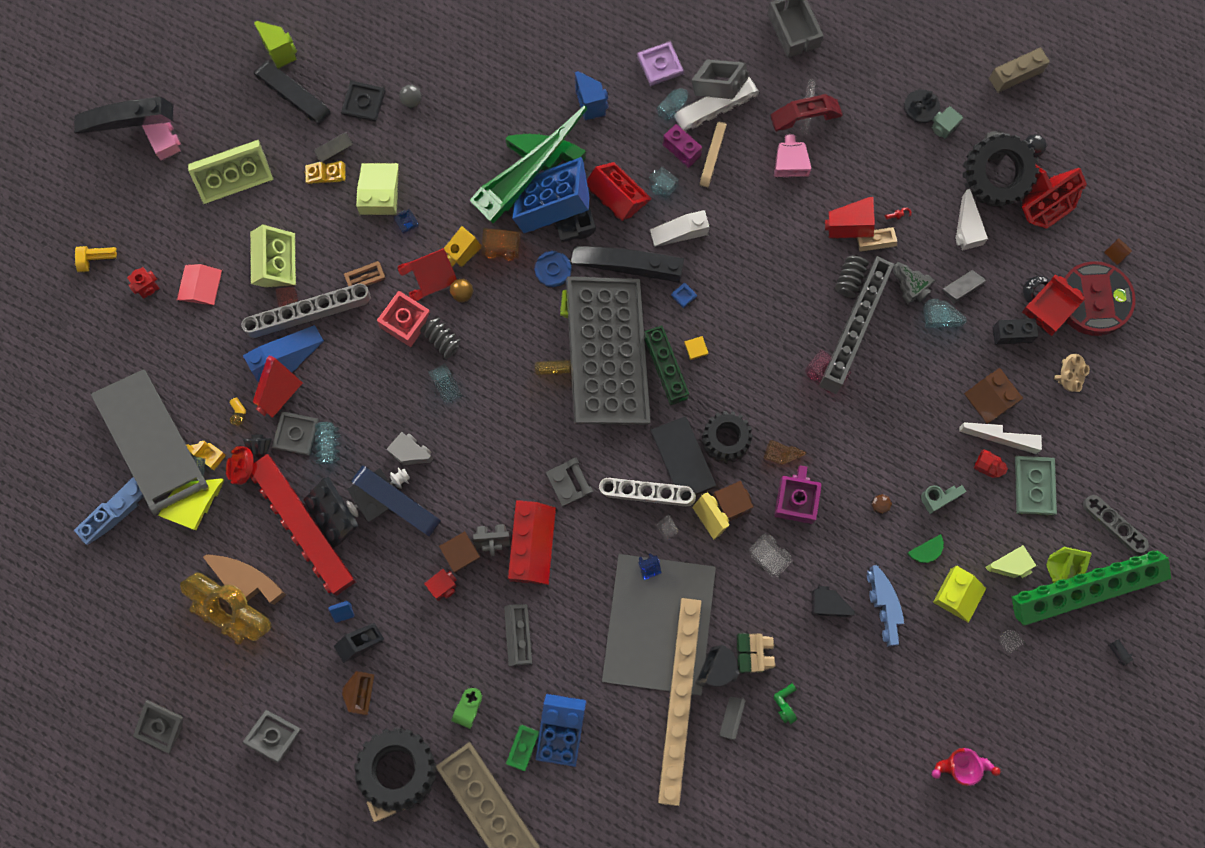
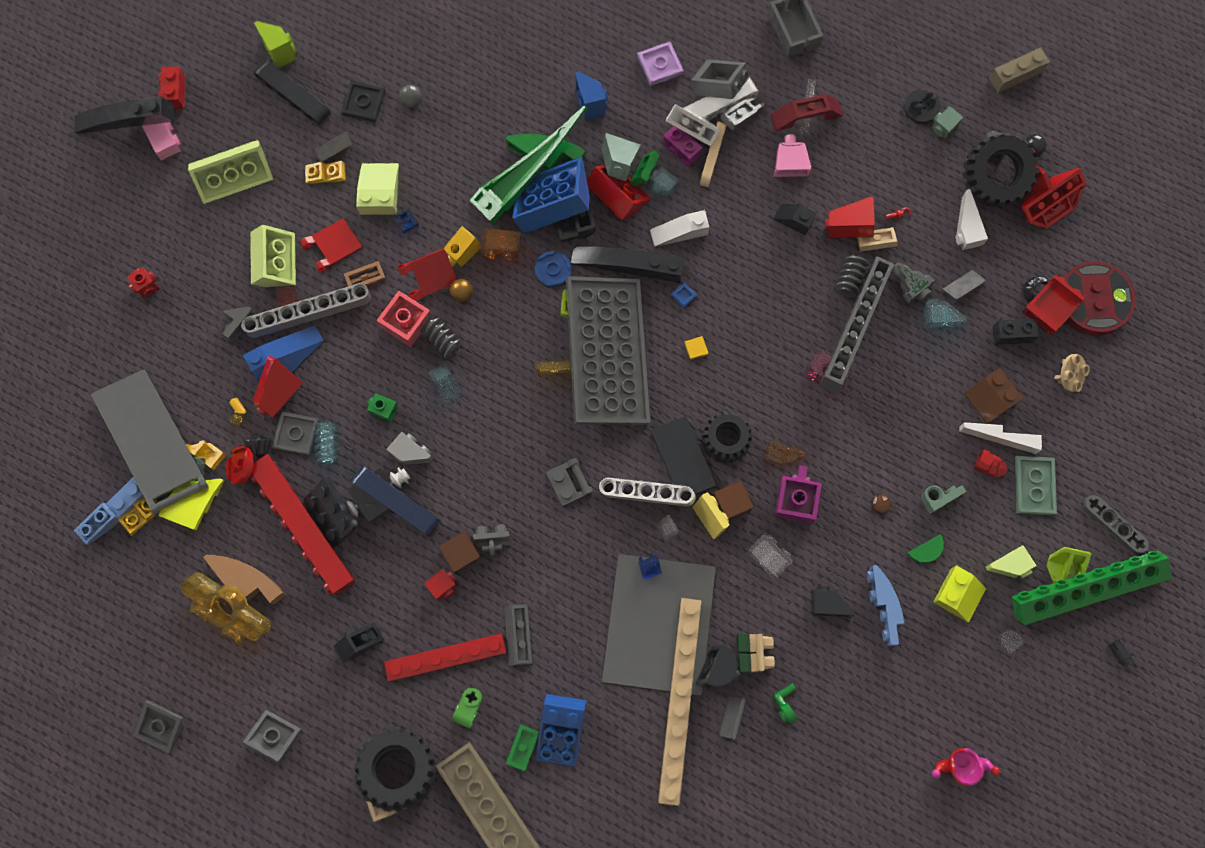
(83, 255): yellow piece -> none
(137, 516): none -> yellow slope
(172, 86): none -> red brick
(199, 284): coral slope -> none
(234, 328): none -> dark grey slope
(334, 242): none -> red flag
(341, 611): blue slope -> none
(358, 692): reddish brown slope -> none
(382, 407): none -> green brick
(445, 657): none -> red plate
(532, 543): red slope -> none
(619, 156): none -> slope
(644, 168): none -> green plate
(666, 365): dark green brick -> none
(672, 103): clear light blue arm -> none
(693, 124): none -> white slope
(741, 112): none -> hinge
(796, 217): none -> black slope
(1118, 251): reddish brown slope -> none

